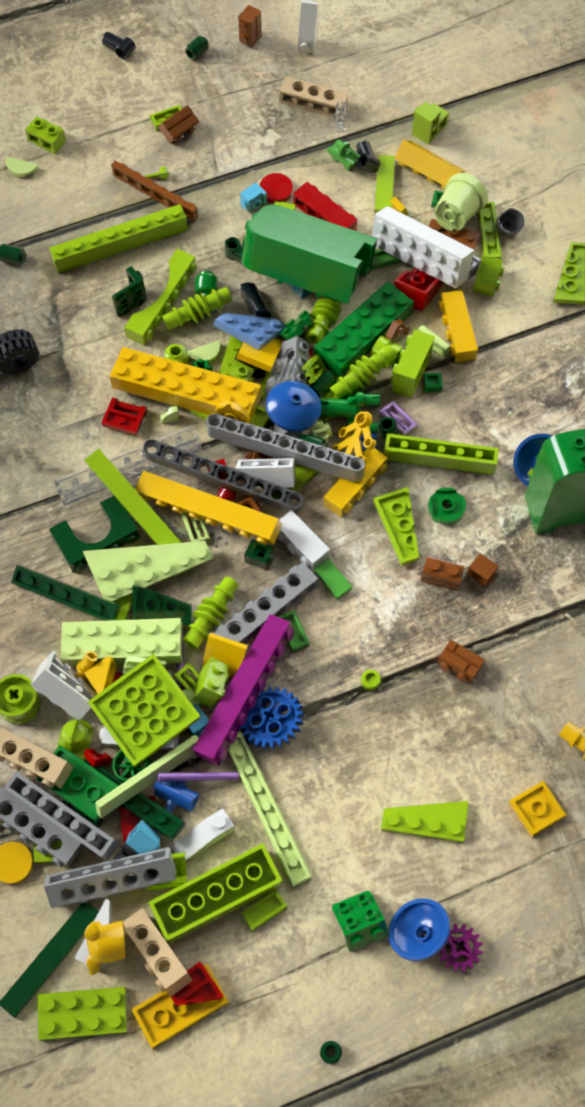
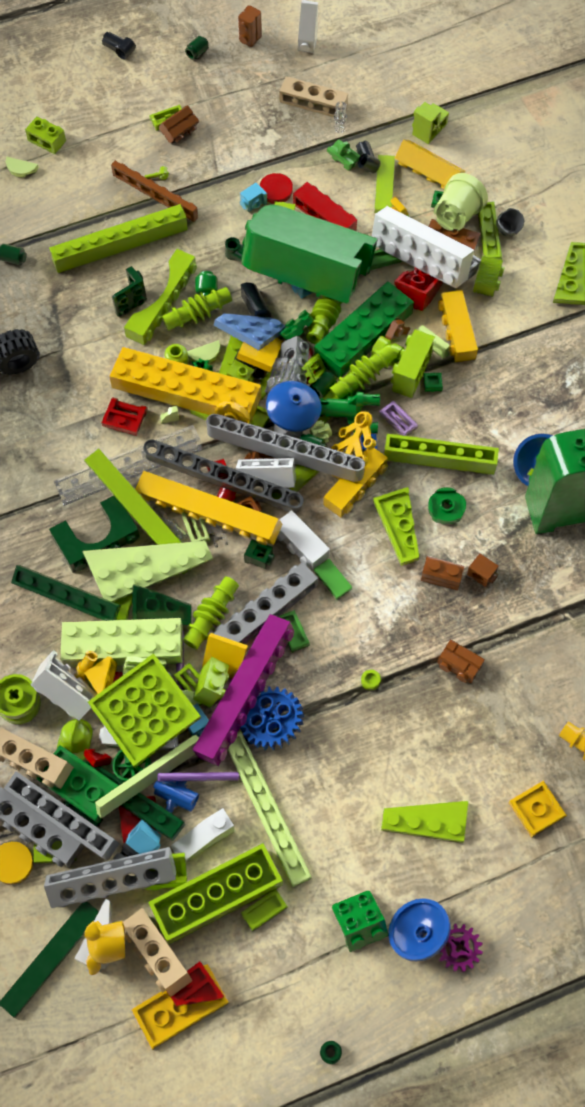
(82, 1013): lime plate -> none
(387, 426): dark green brick -> none

